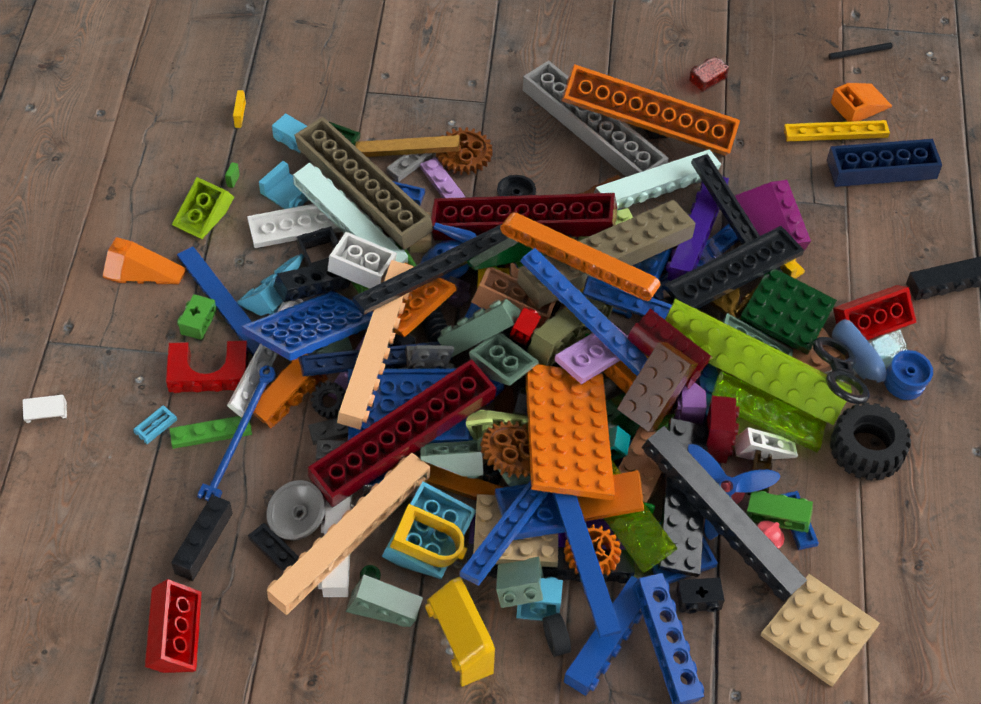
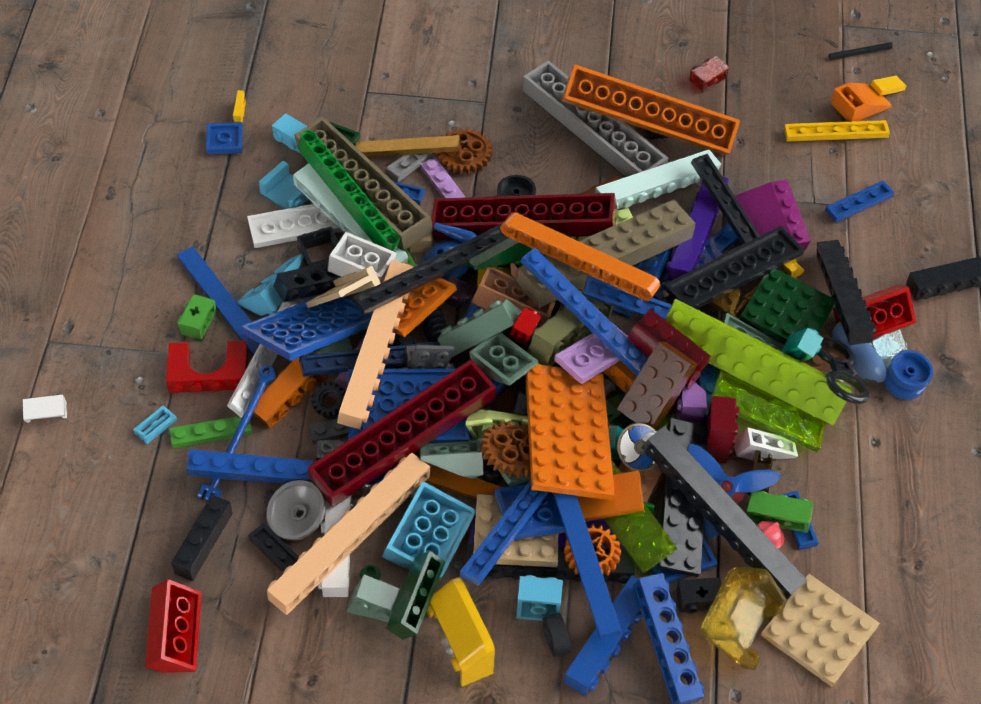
(133, 262): orange wedge -> none
(202, 208): lime slope -> none
(224, 138): none -> blue plate
(232, 175): bright green tile -> none
(246, 467): none -> blue brick
(347, 191): none -> green beam
(348, 285): none -> tan fence
(414, 513): yellow window -> none
(415, 595): none -> dark green brick
(519, 582): sand green panel -> none
(630, 449): none -> shield
(739, 611): none -> clear yellow windscreen
(803, 344): none -> teal brick
(845, 292): none -> black brick
(859, 201): none -> blue plate
(876, 421): black tyre -> none
(884, 162): dark blue brick -> none
(888, 85): none -> yellow tile

